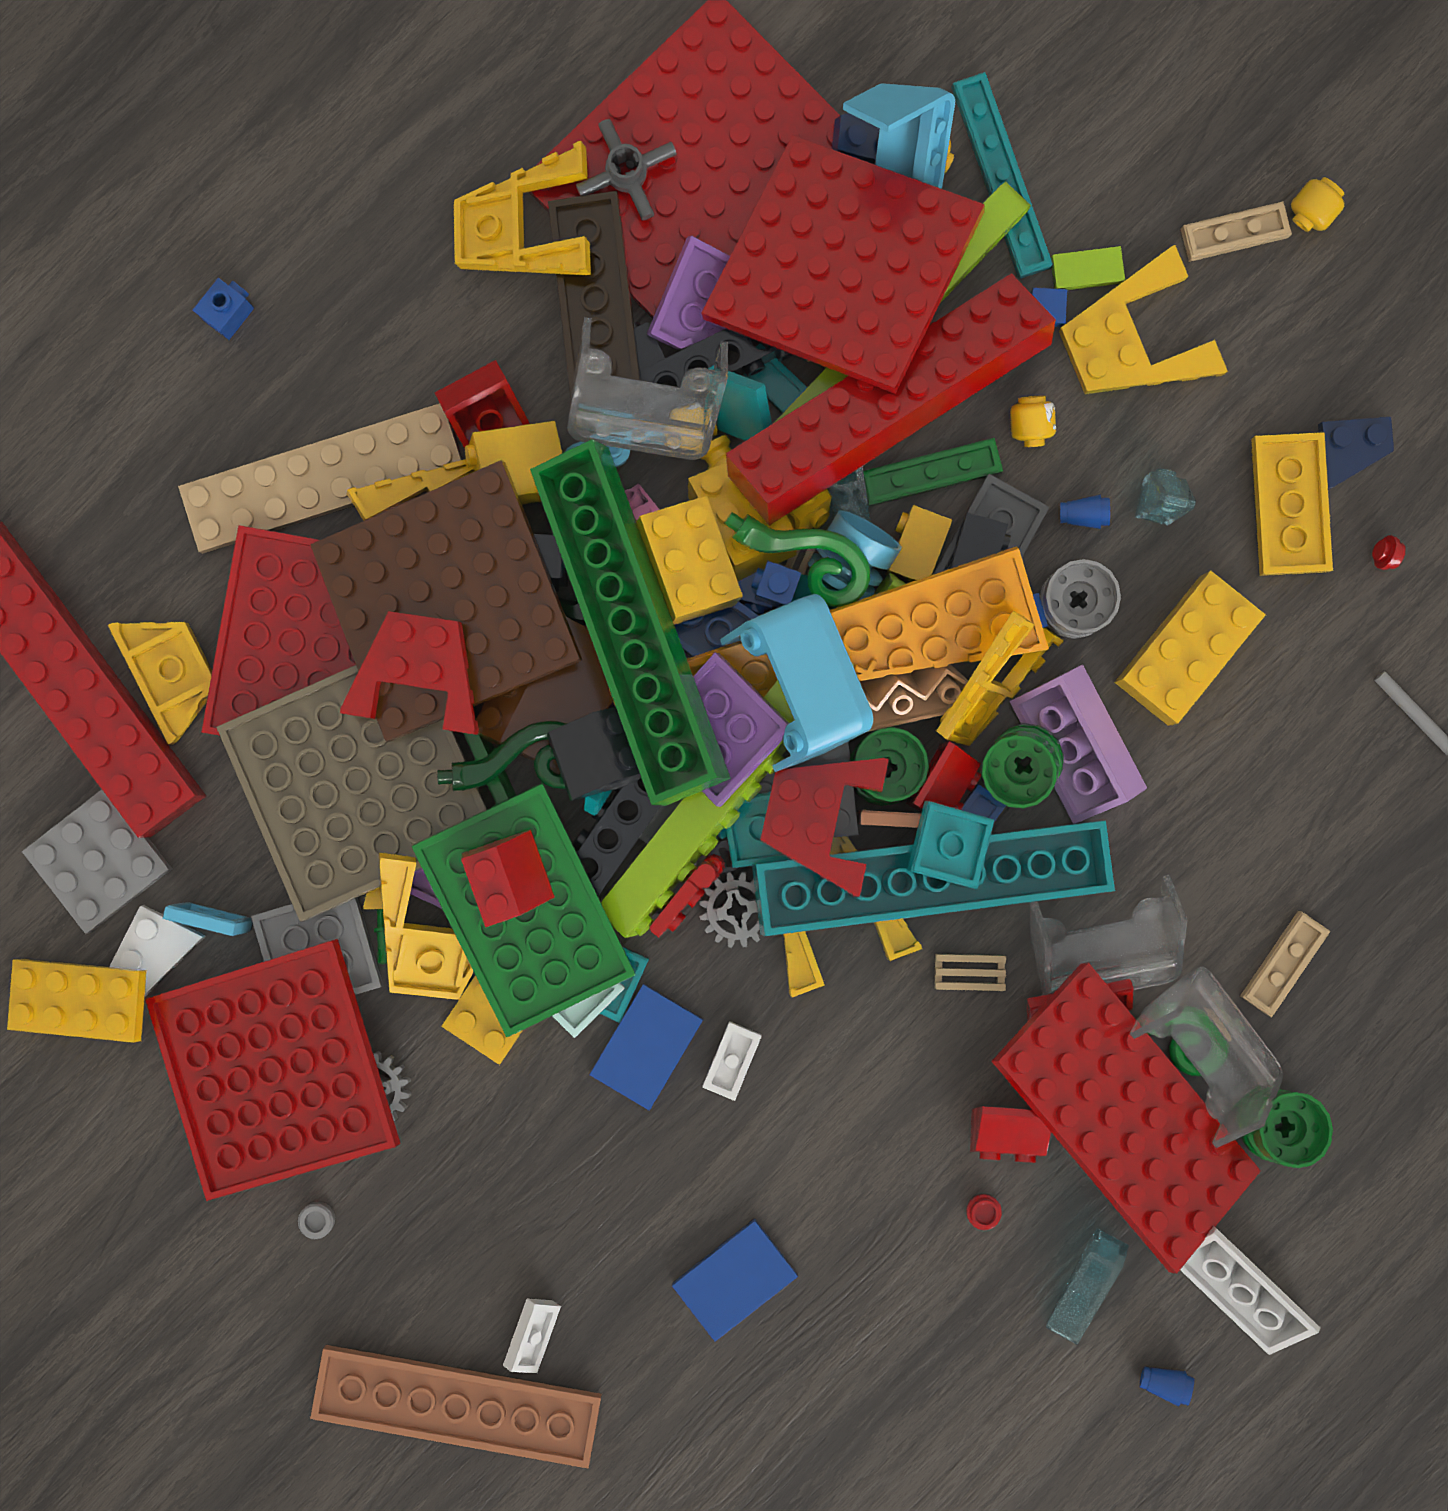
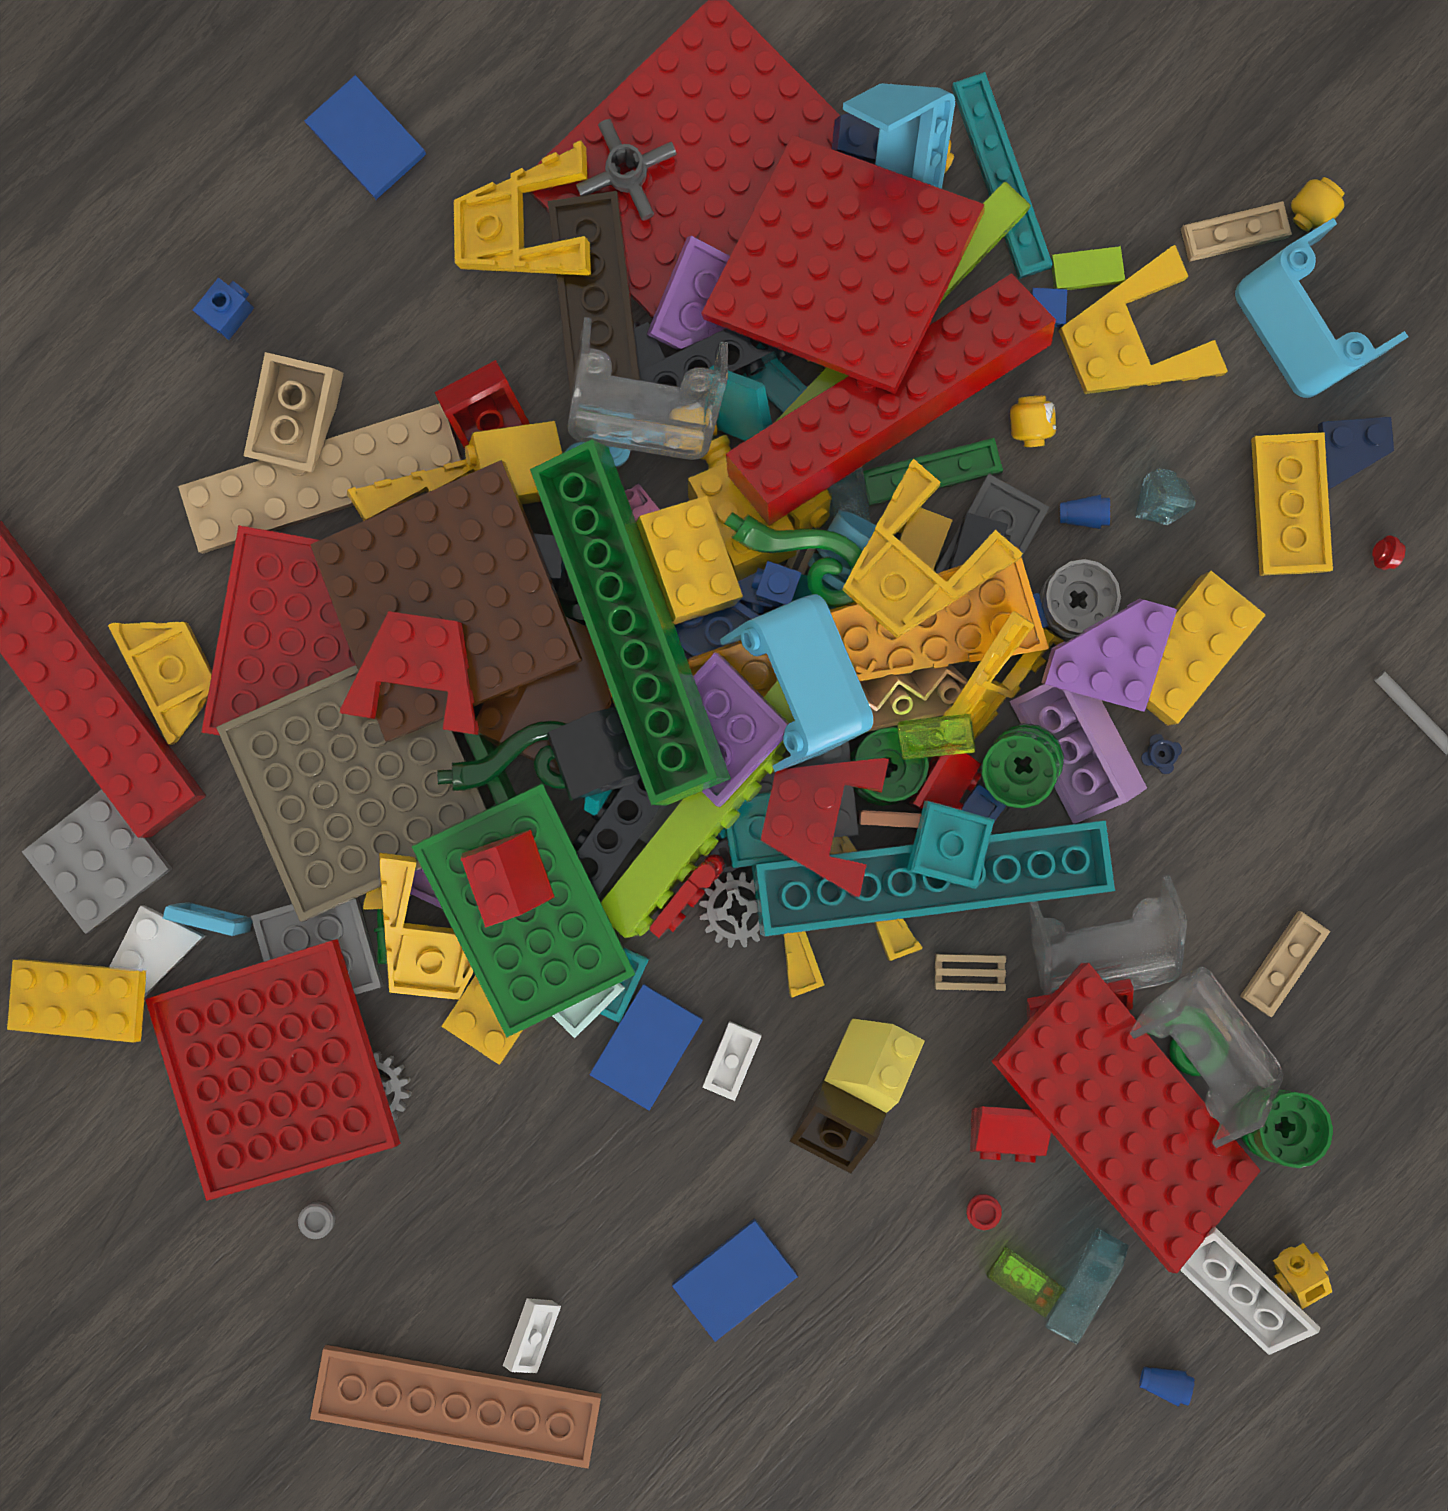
(292, 412): none -> tan slope
(365, 137): none -> blue tile
(838, 1127): none -> dark brown slope
(874, 1062): none -> light yellow slope
(898, 584): none -> yellow wing
(936, 736): none -> clear neon green plate
(1025, 1281): none -> clear neon green tile
(1115, 656): none -> medium lavender plate
(1170, 749): none -> dark blue plate
(1294, 328): none -> medium azure windscreen
(1302, 1275): none -> yellow brick

